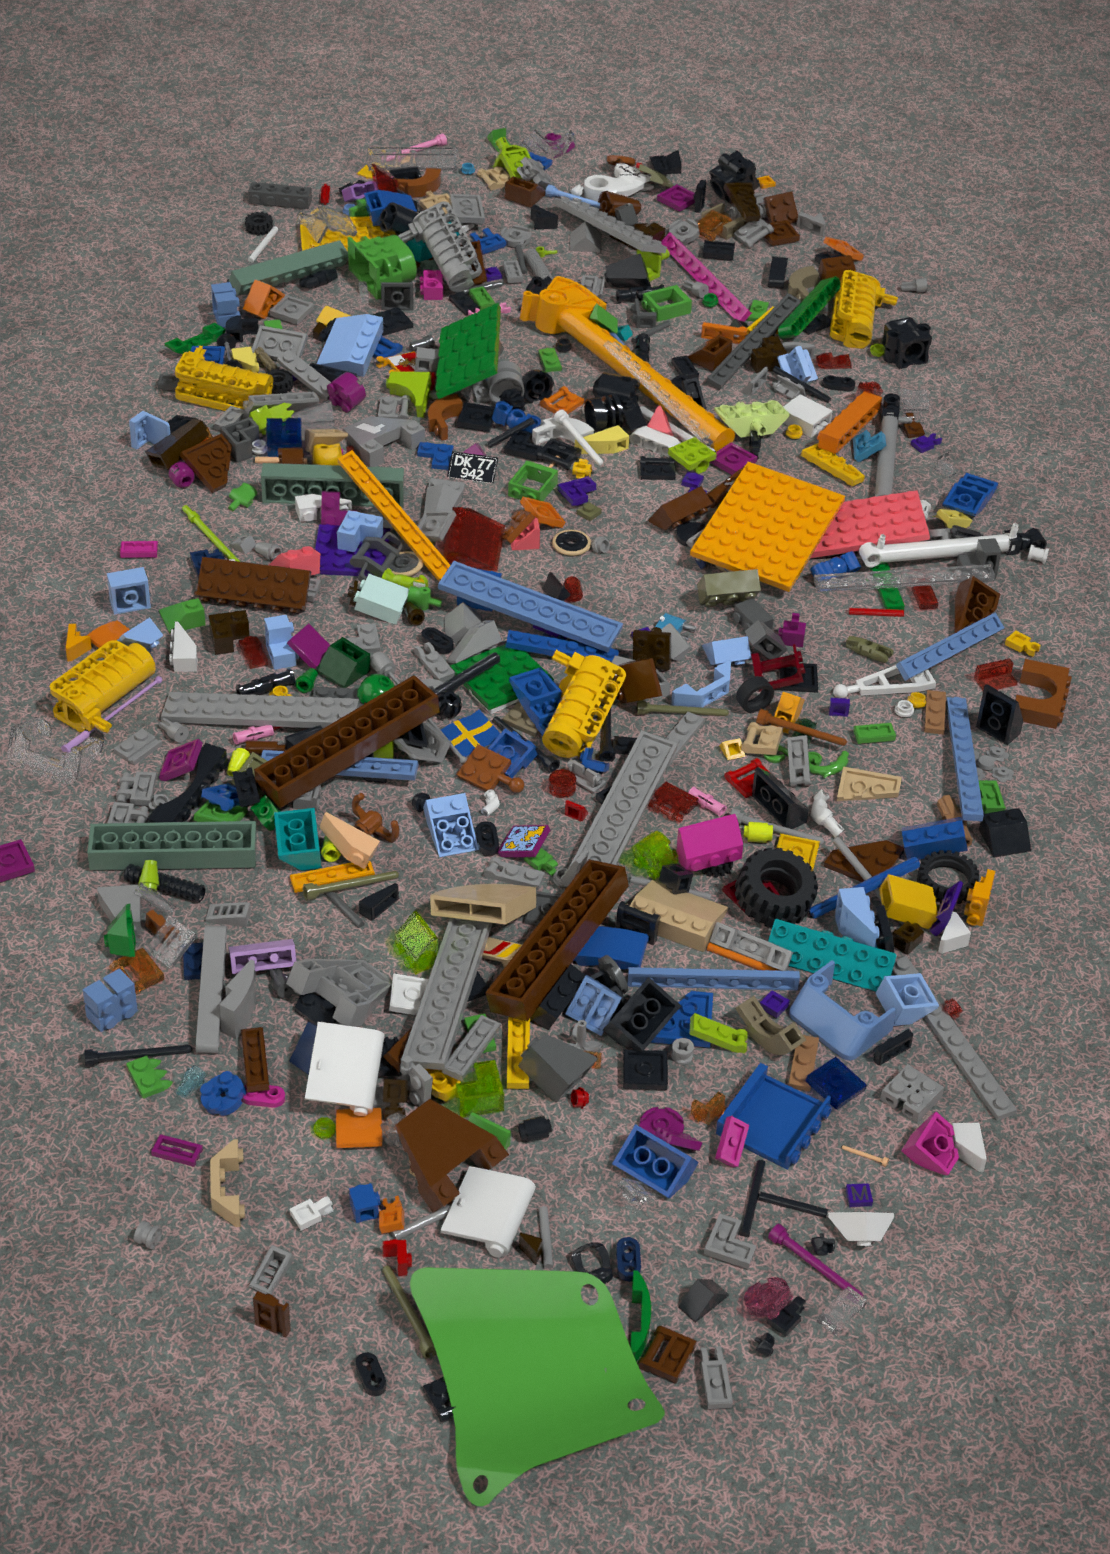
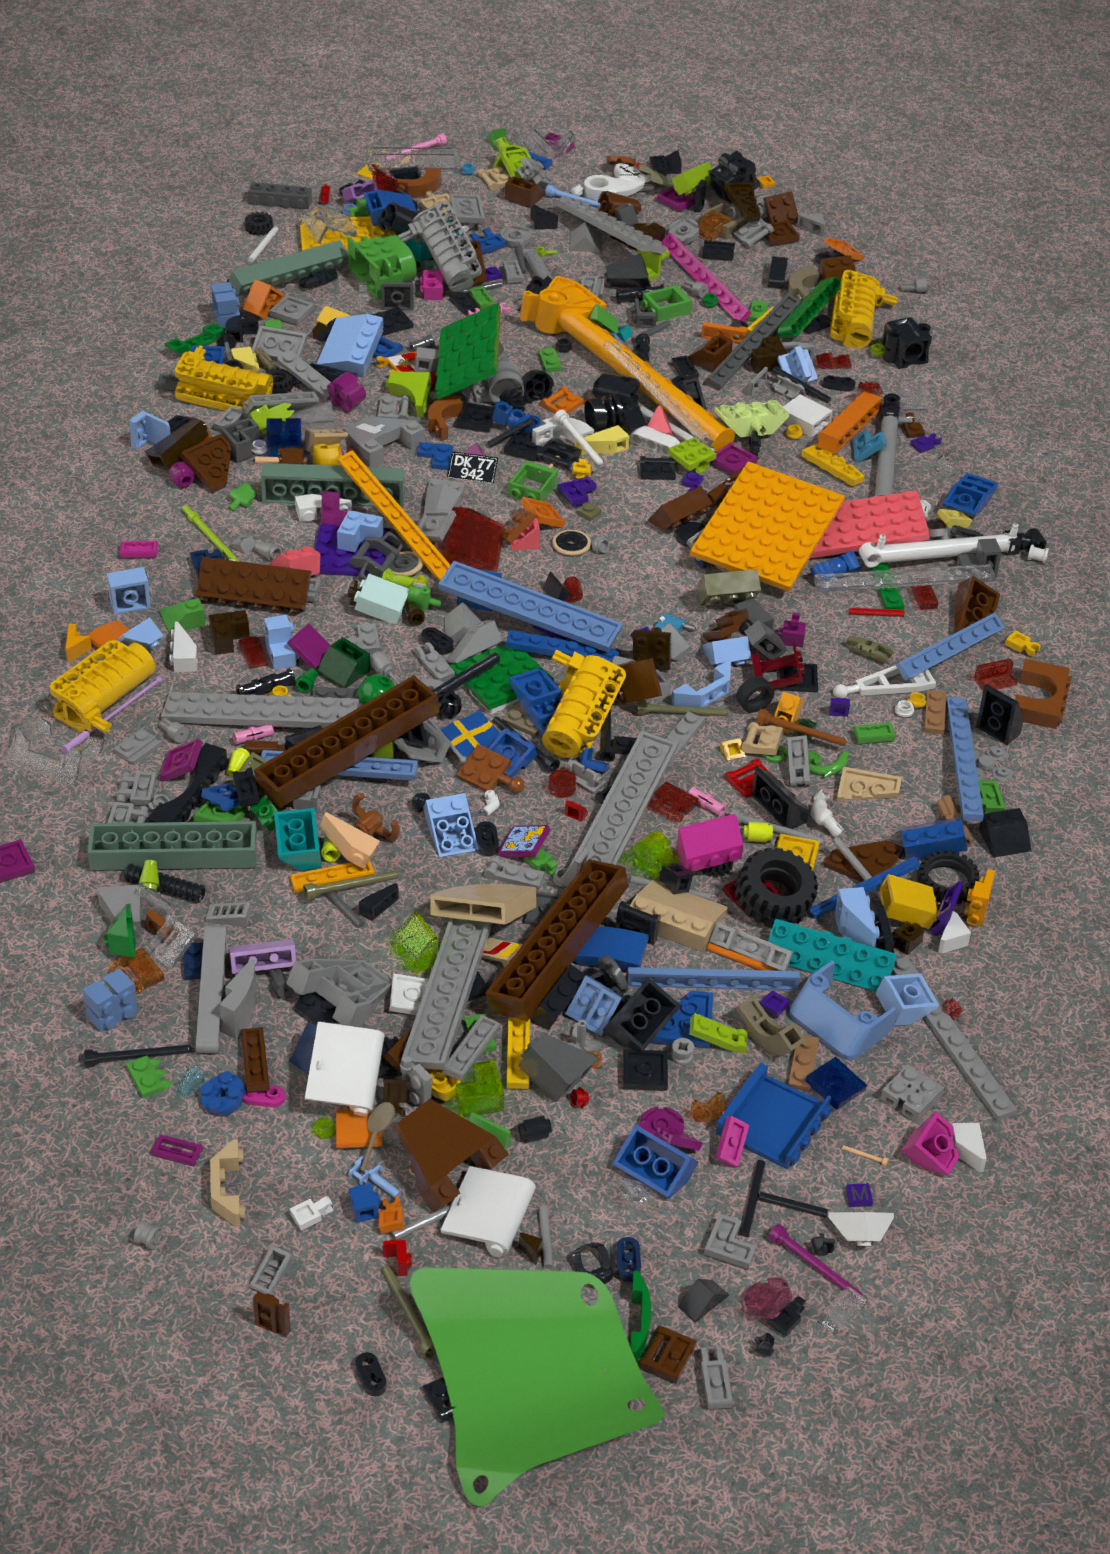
(374, 1177): none -> light blue piece
(377, 1122): none -> dark tan piece
(687, 181): none -> lime brick
(727, 625): none -> reddish brown plate
(893, 1047): black plate -> none

